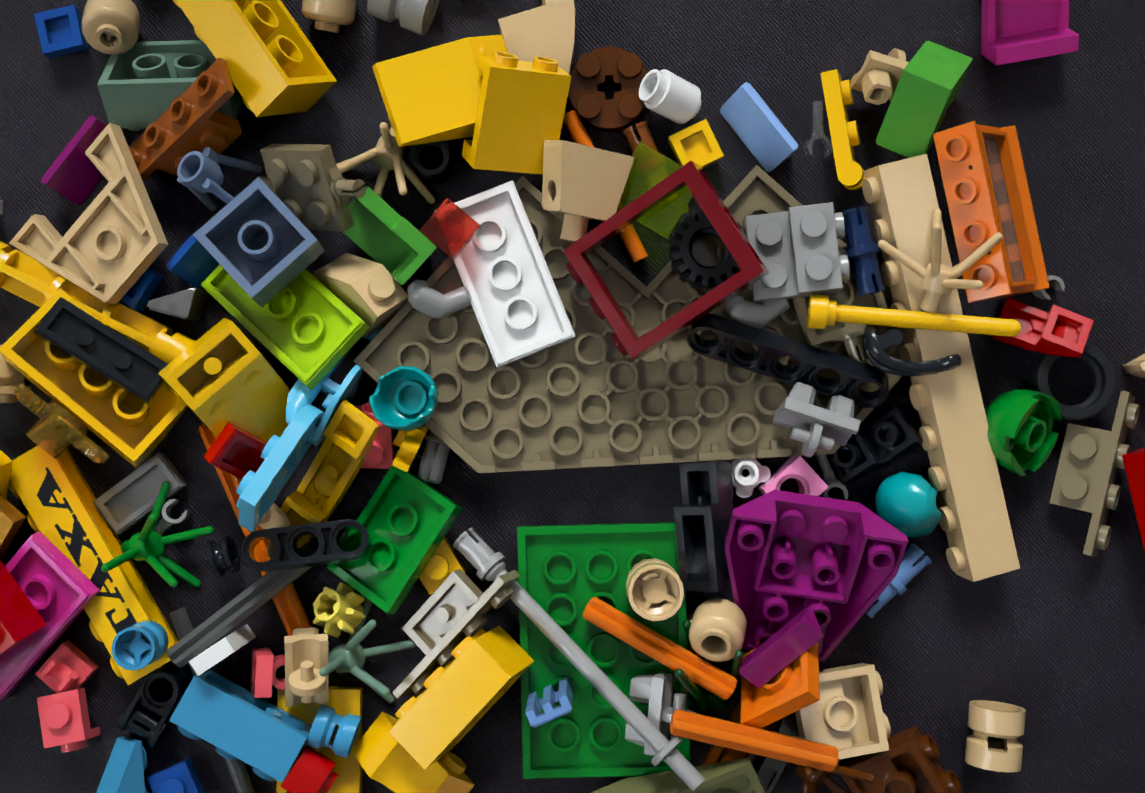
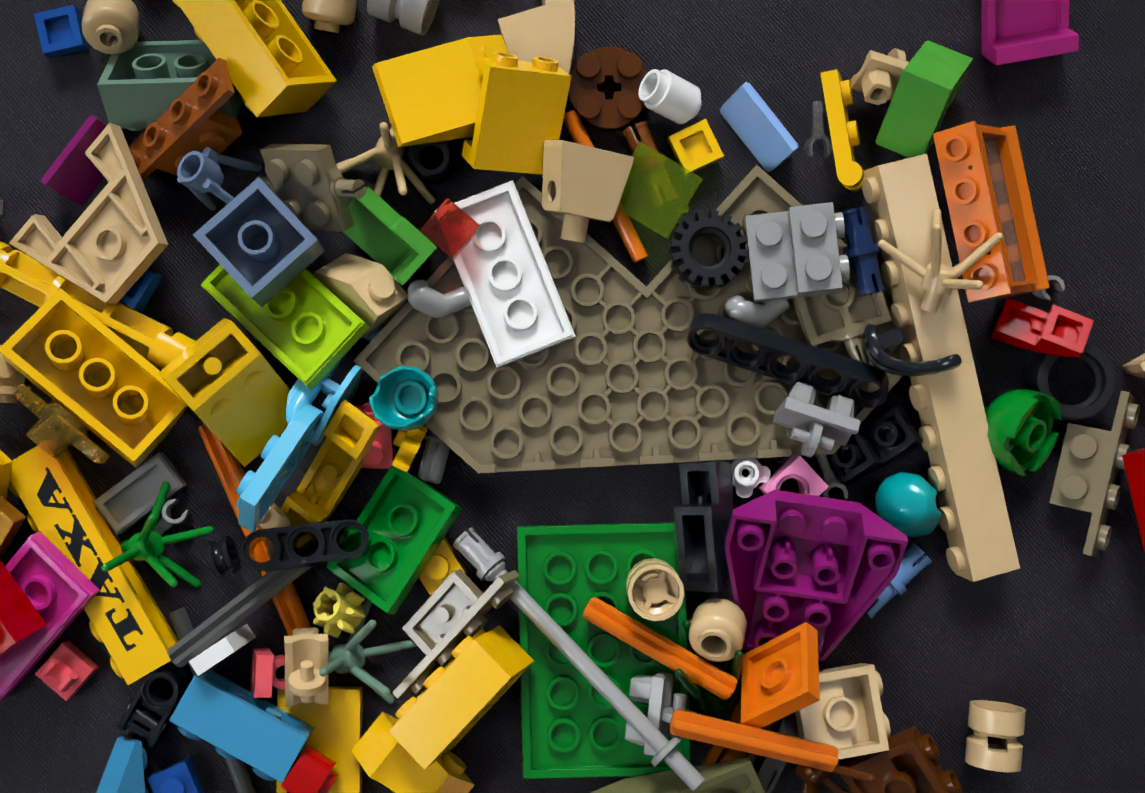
(65, 720): coral bracket -> none
(102, 350): black tile -> none
(130, 647): dark azure wheel -> none
(183, 304): flat silver slope -> none
(192, 262): blue slope -> none
(236, 451): red tile -> none
(325, 726): dark azure wheel -> none
(535, 705): medium blue tile -> none
(723, 222): dark red window -> none
(781, 648): magenta slope -> none
(827, 312): yellow piece -> none

